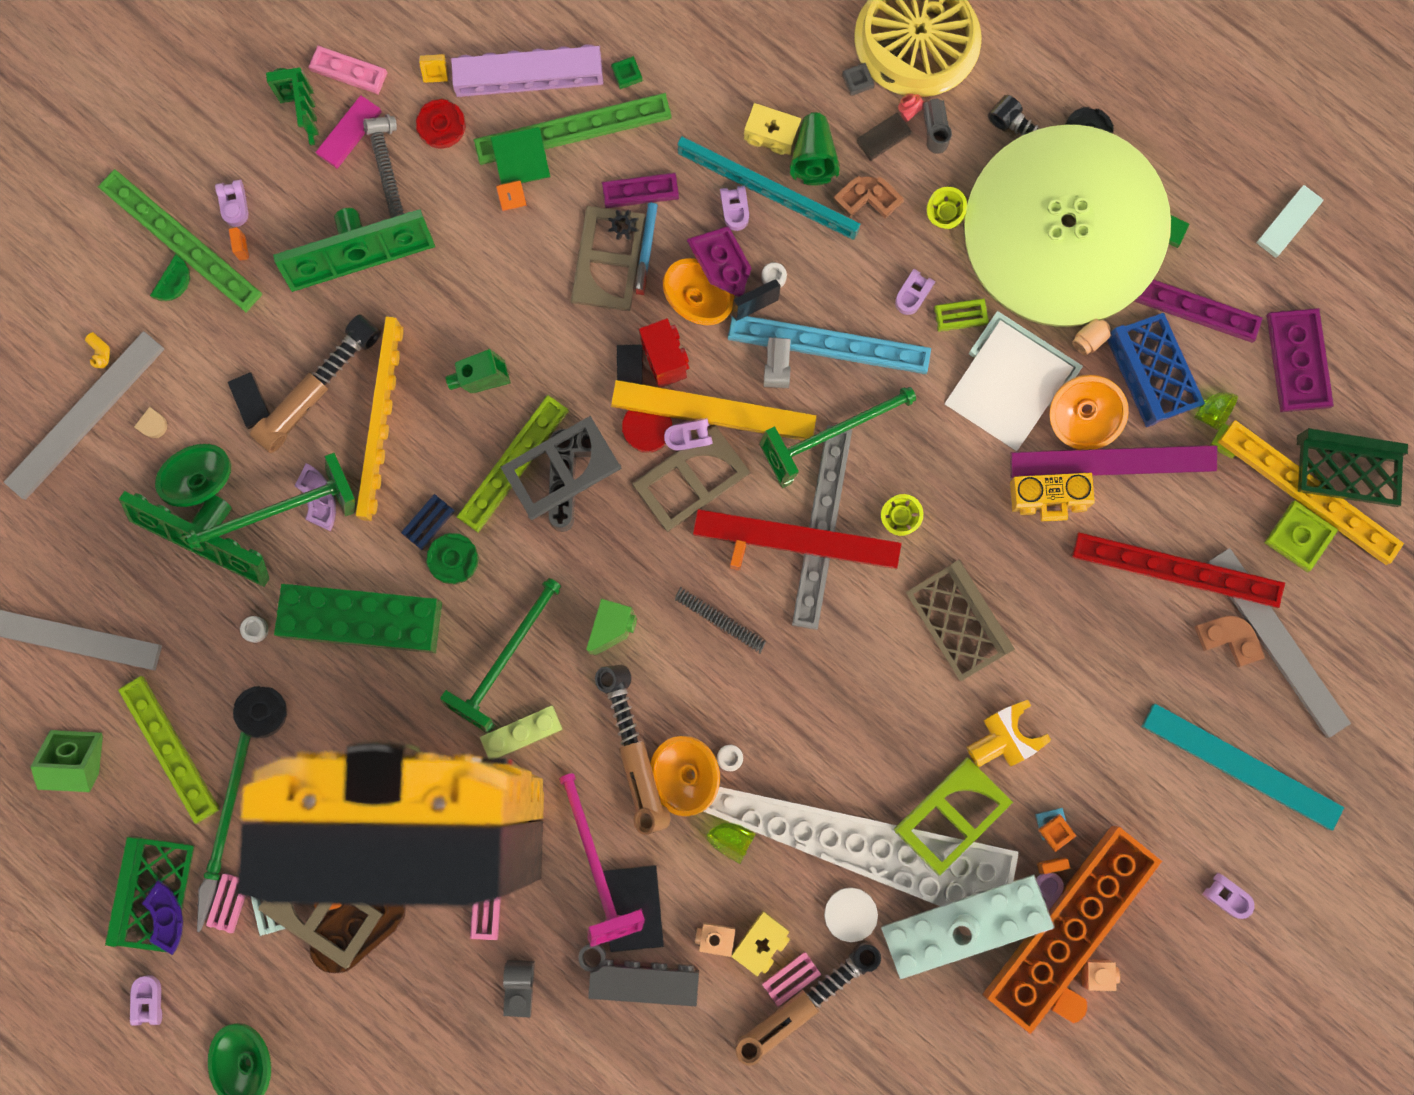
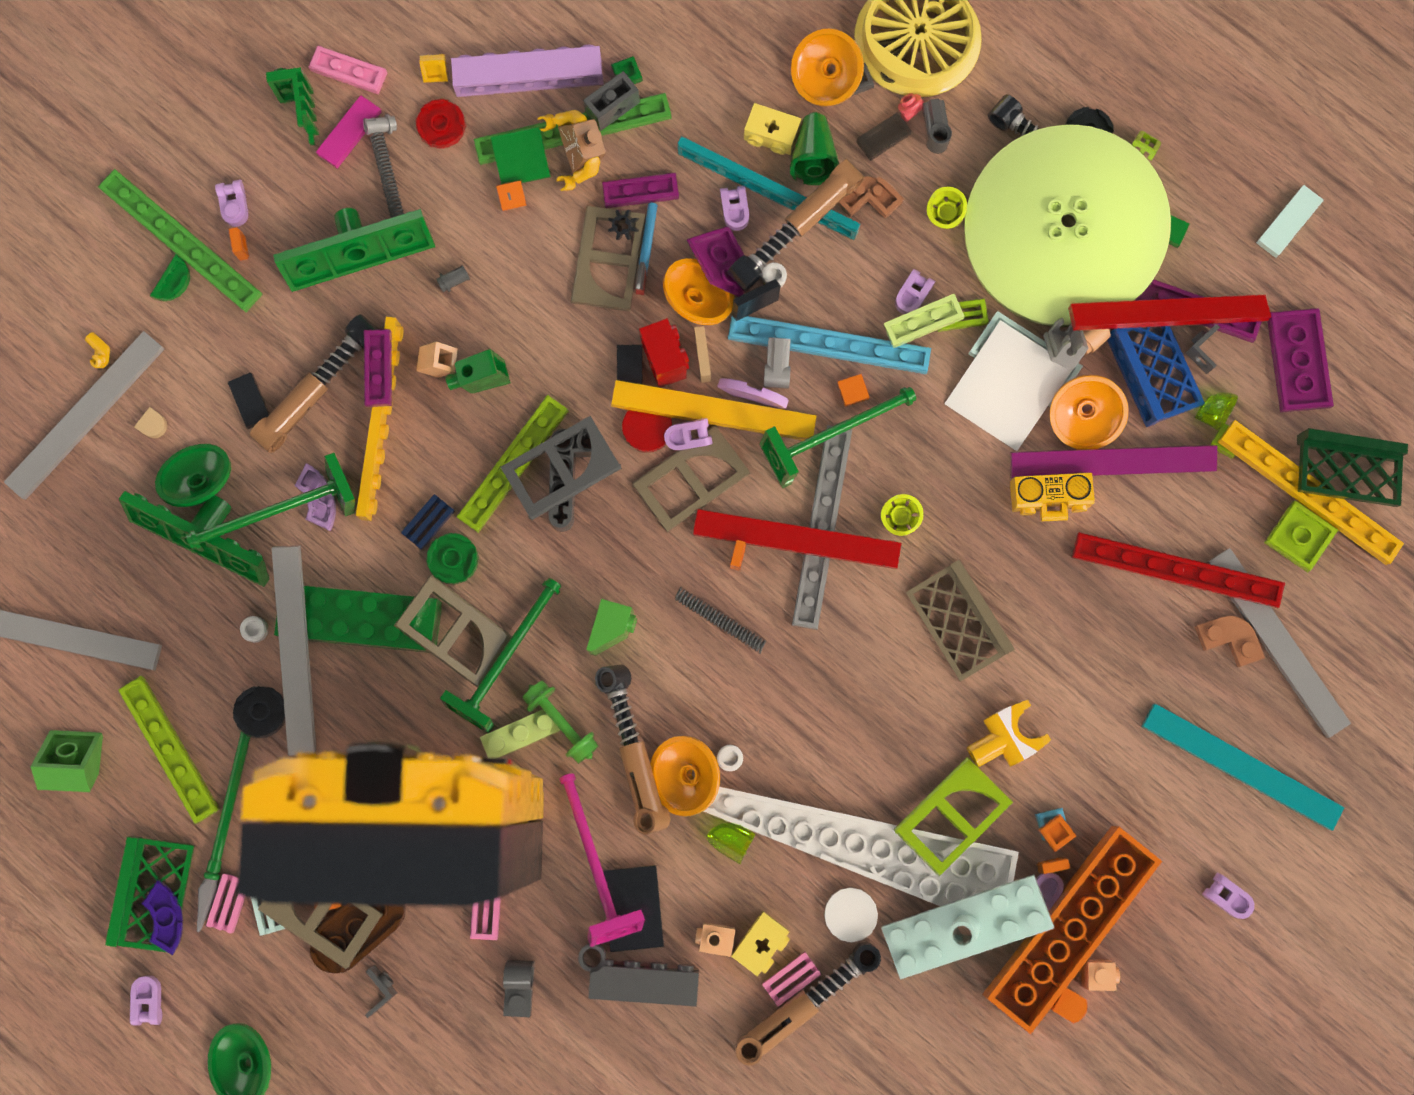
(294, 649): none -> light grey tile
(377, 368): none -> magenta tile
(384, 983): none -> dark grey bracket
(437, 359): none -> light nougat brick
(452, 278): none -> dark grey pin
(492, 636): none -> dark tan window
(538, 695): none -> bright green piece
(581, 143): none -> torso
(612, 100): none -> dark grey brick
(702, 354): none -> tan tile
(742, 390): none -> lavender tile
(812, 64): none -> light orange dish
(841, 182): none -> piece
(853, 390): none -> orange tile
(923, 320): none -> yellowish green plate
(1065, 346): none -> light grey hinge
(1145, 146): none -> lime tile
(1169, 312): none -> red tile
(1195, 352): none -> dark grey bracket

